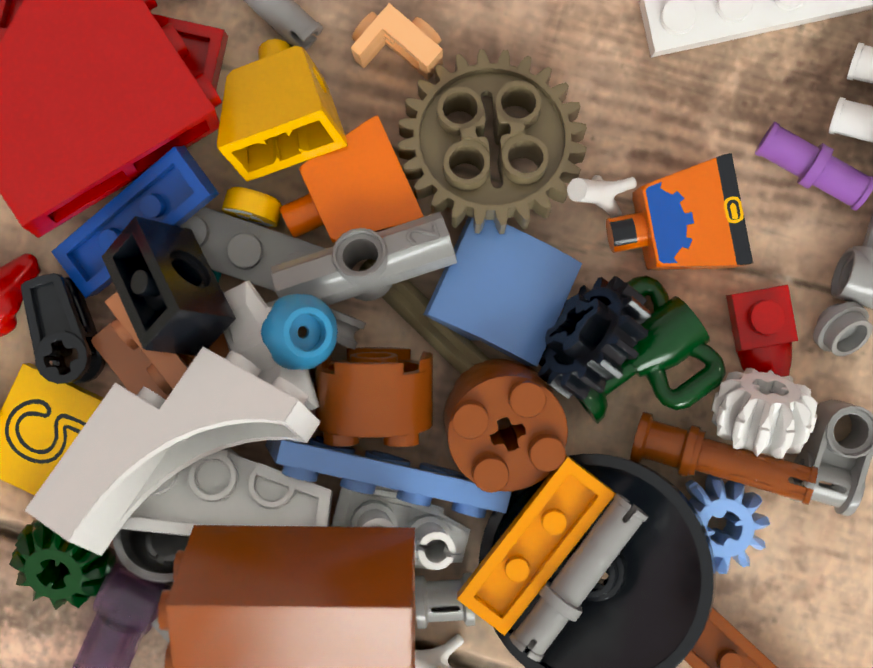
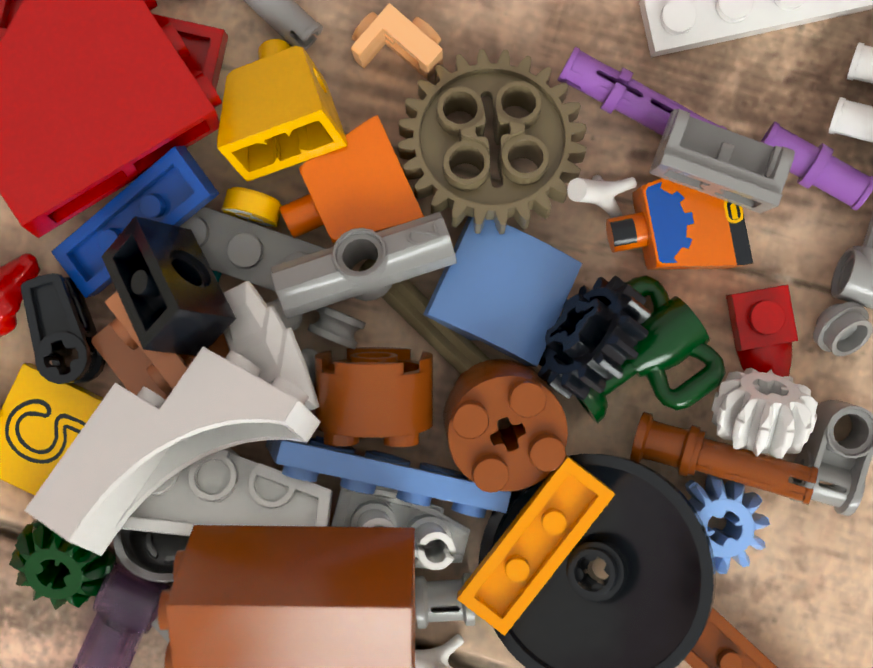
(281, 329): dark azure plate -> none
(562, 598): light grey pin -> none
(620, 92): none -> medium lavender pin
(722, 163): none -> light grey hinge

